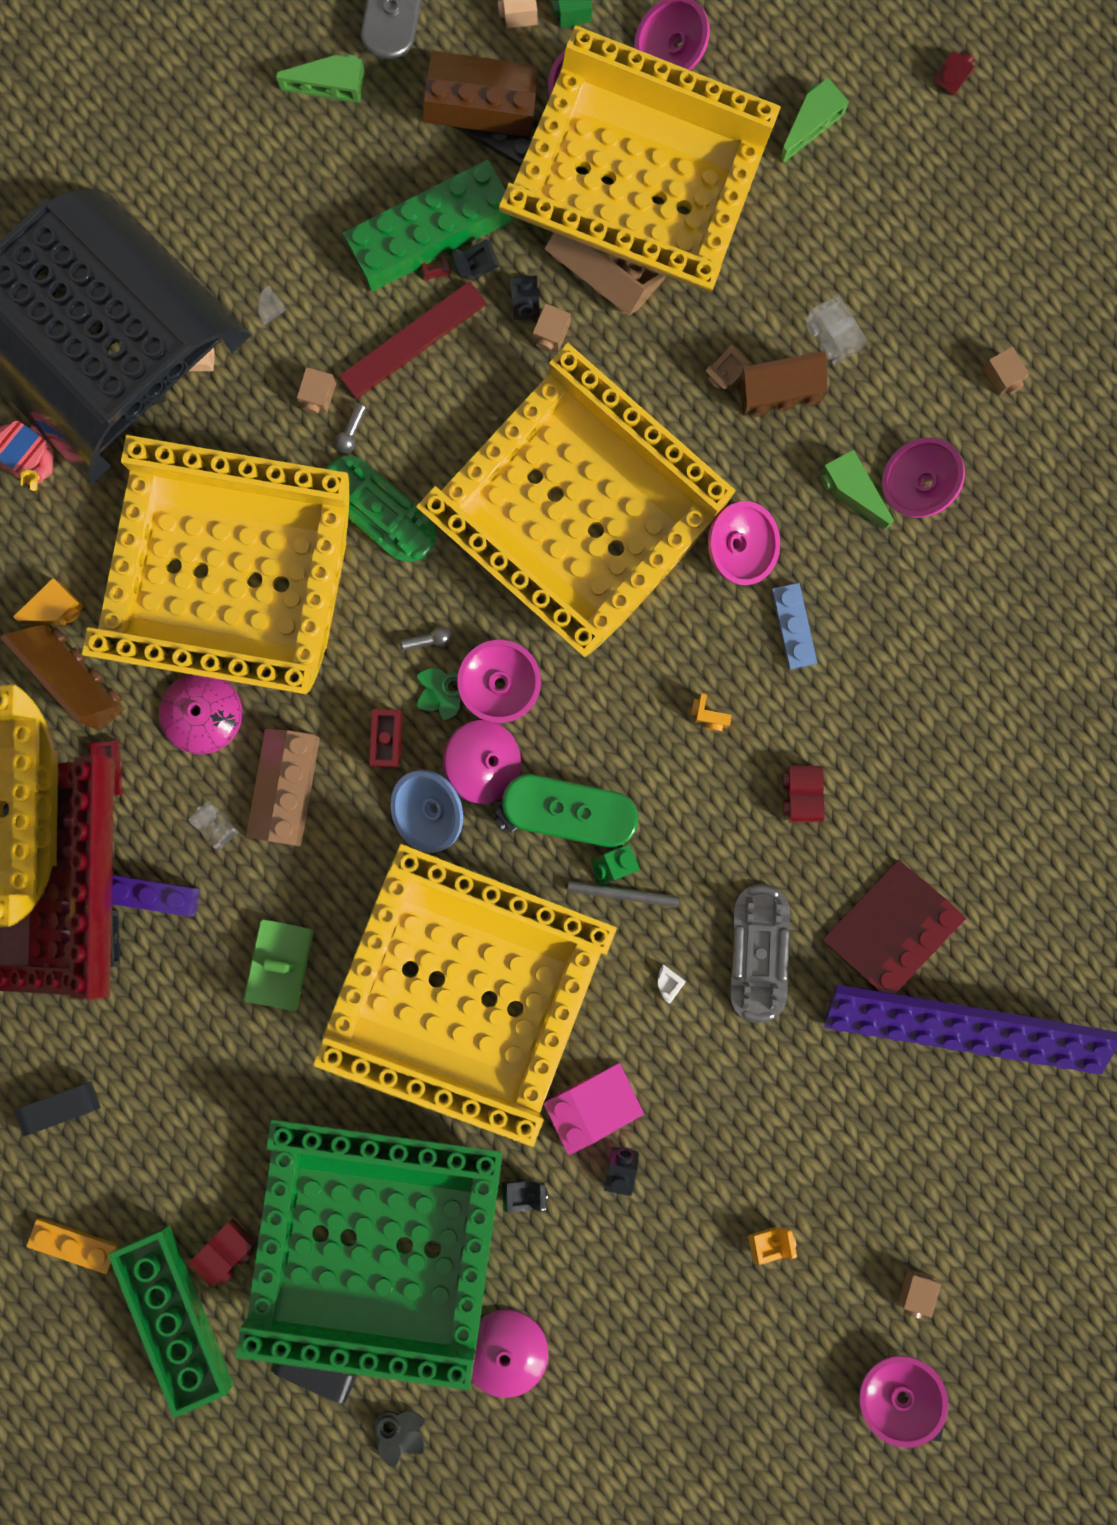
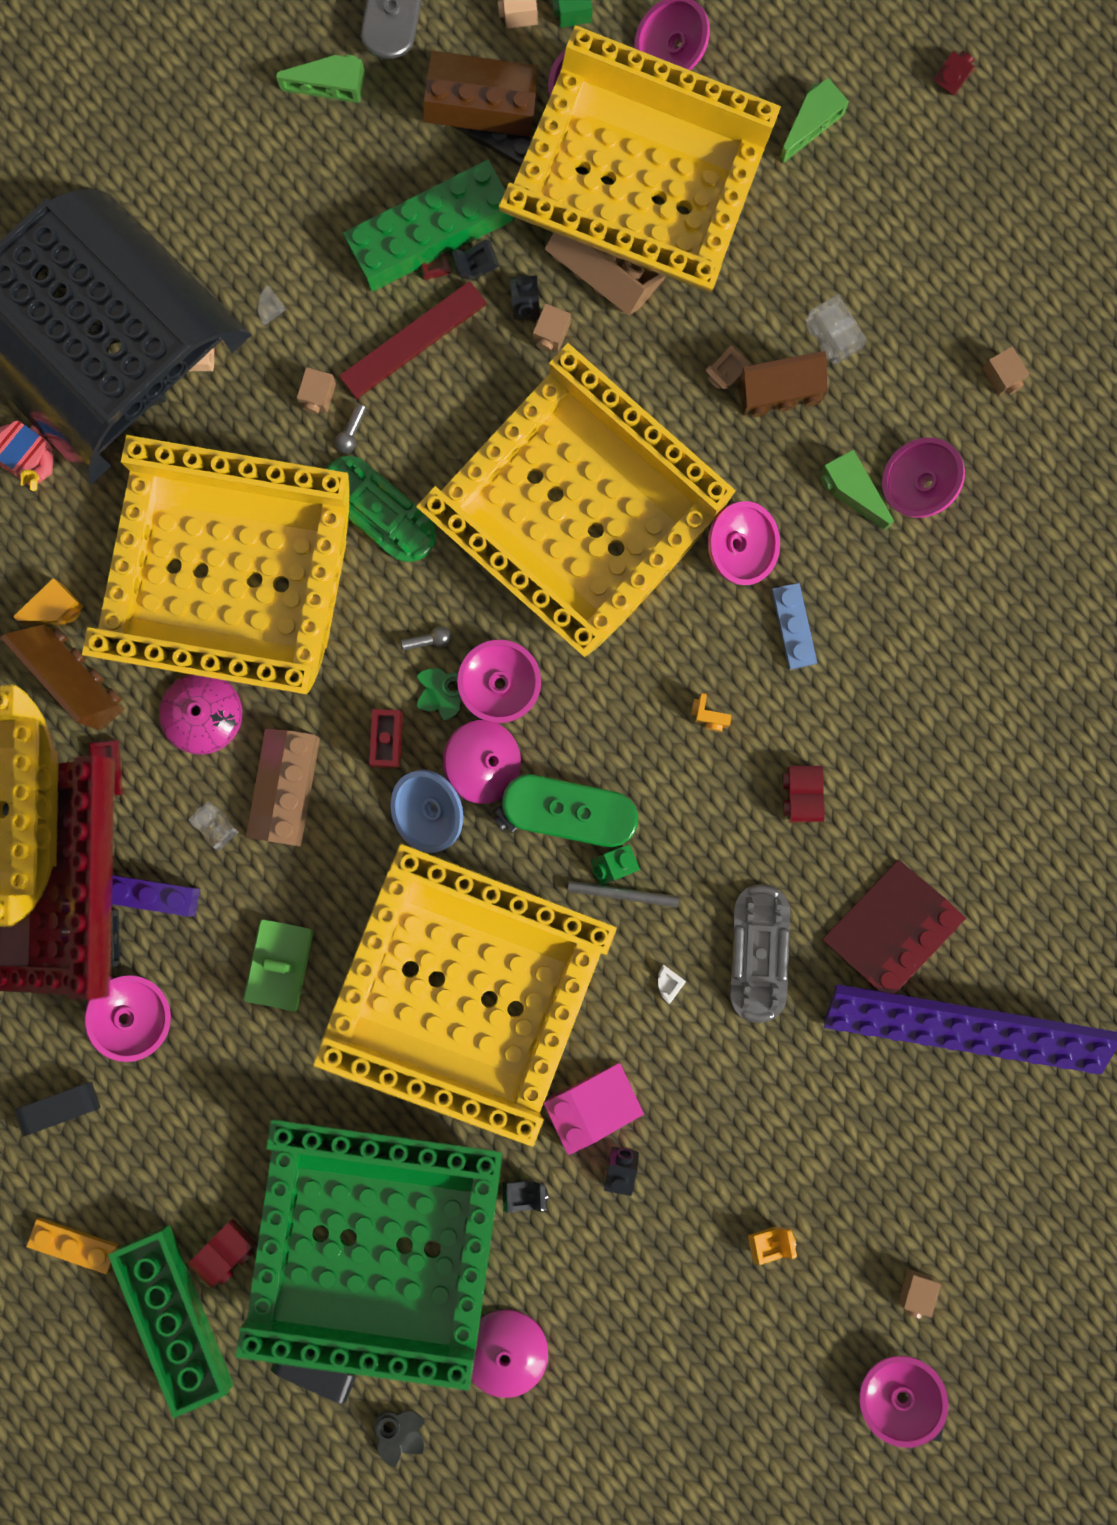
(146, 1019): none -> dark pink dish

